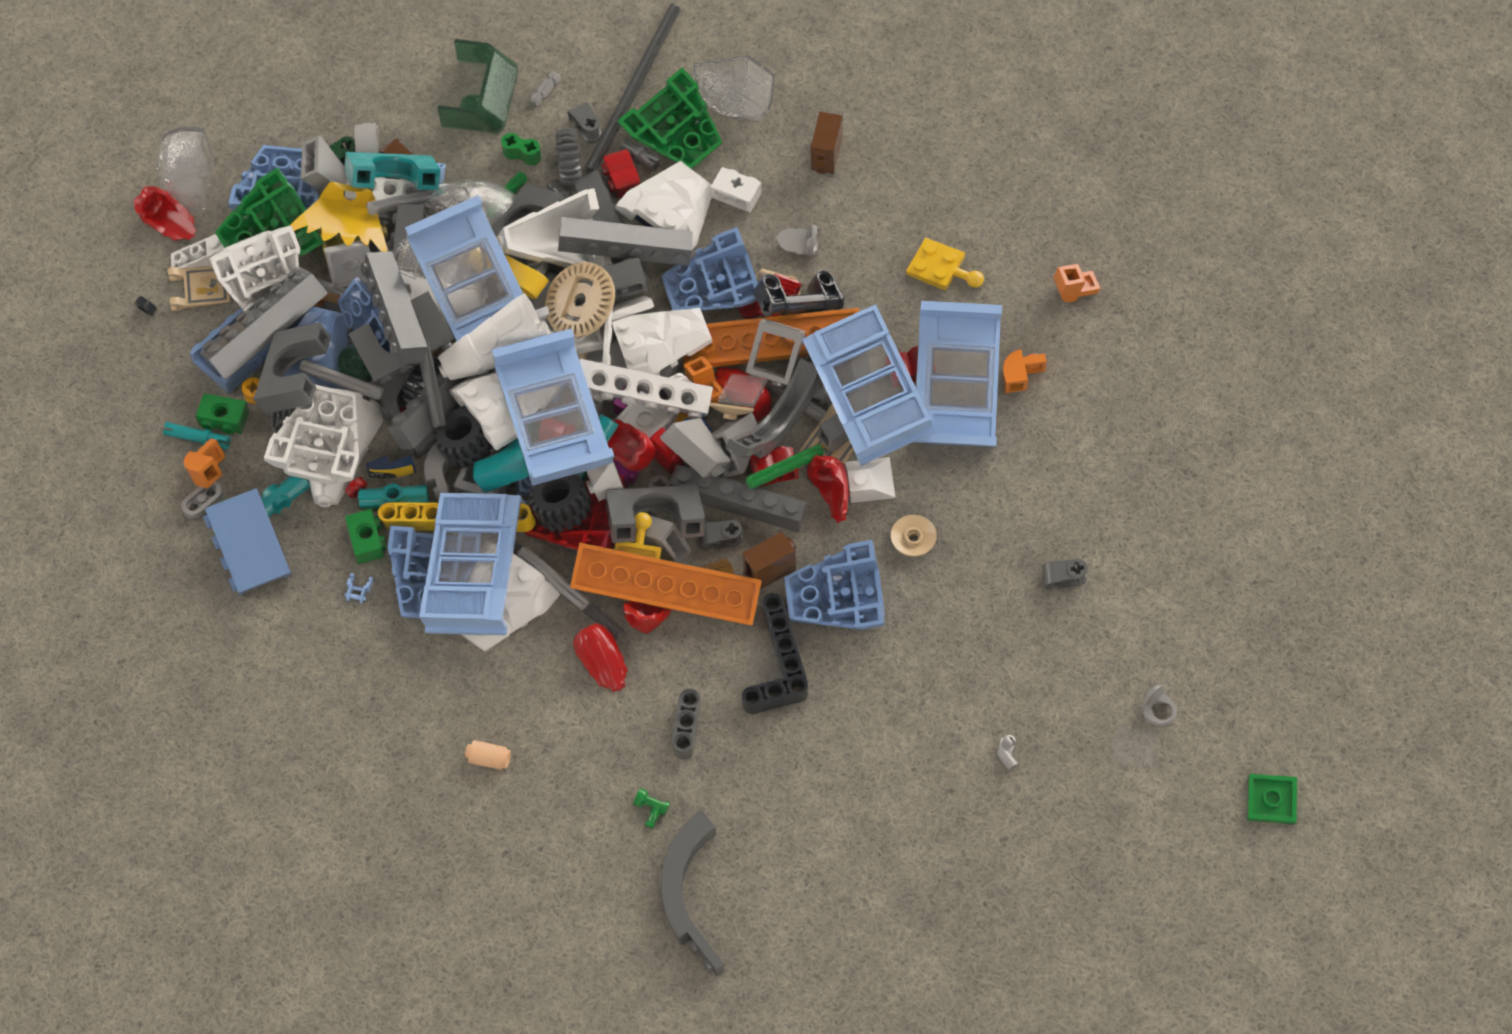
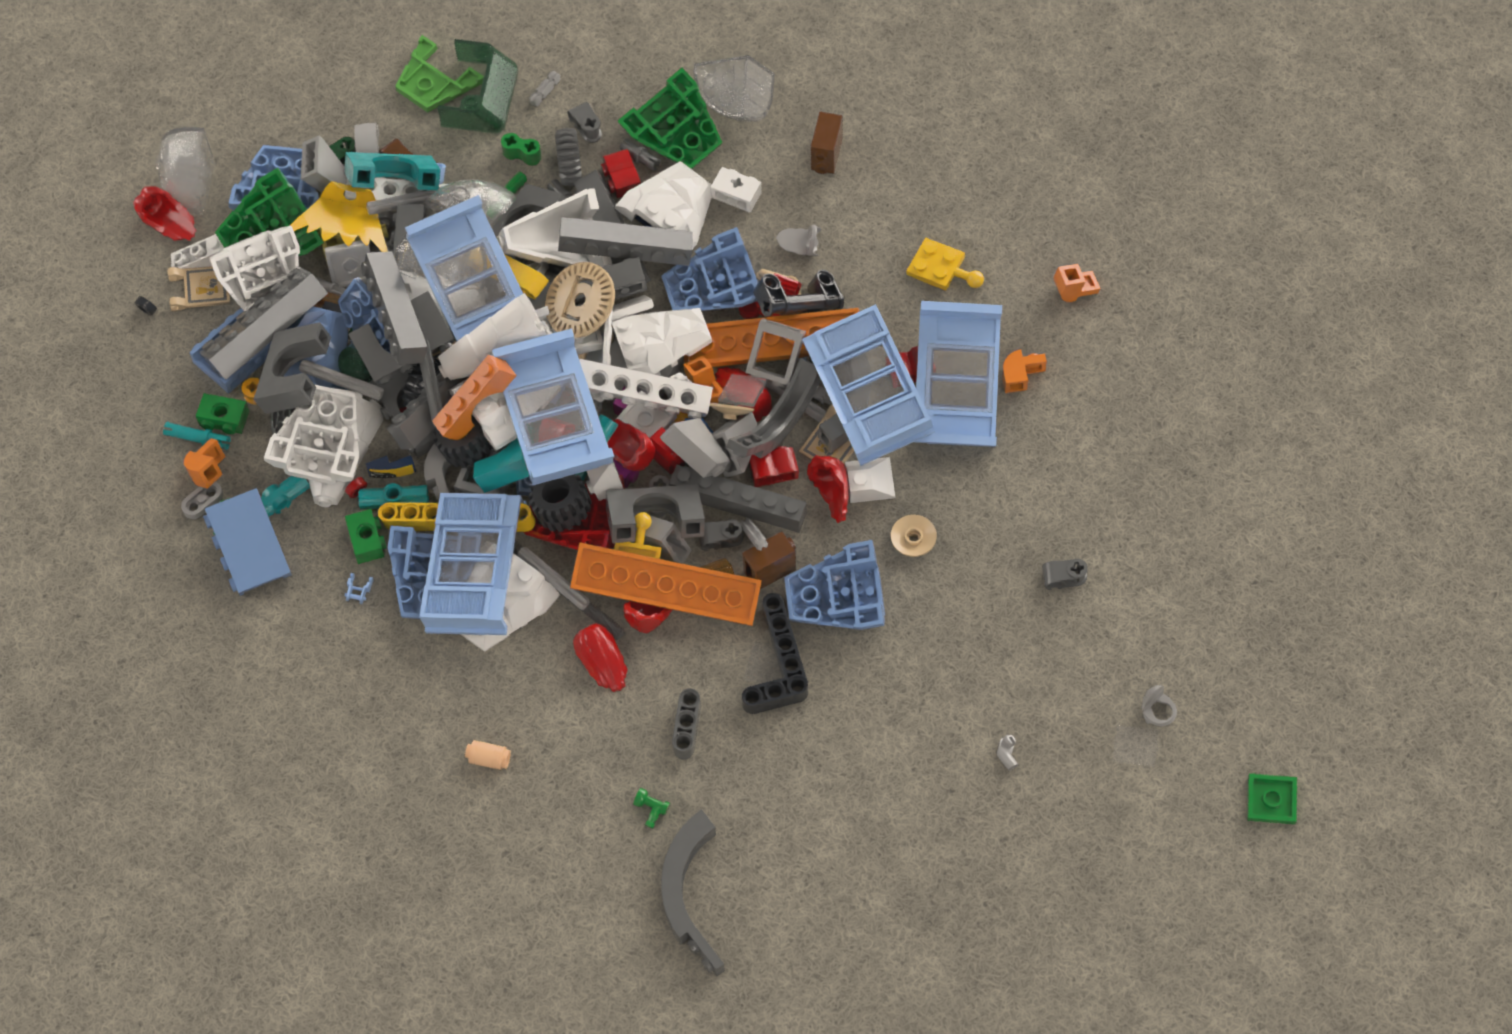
(429, 86): none -> bright green wing
(489, 378): none -> orange arch
(633, 86): dark grey axle -> none
(754, 534): none -> light grey axle
(784, 466): green axle -> none

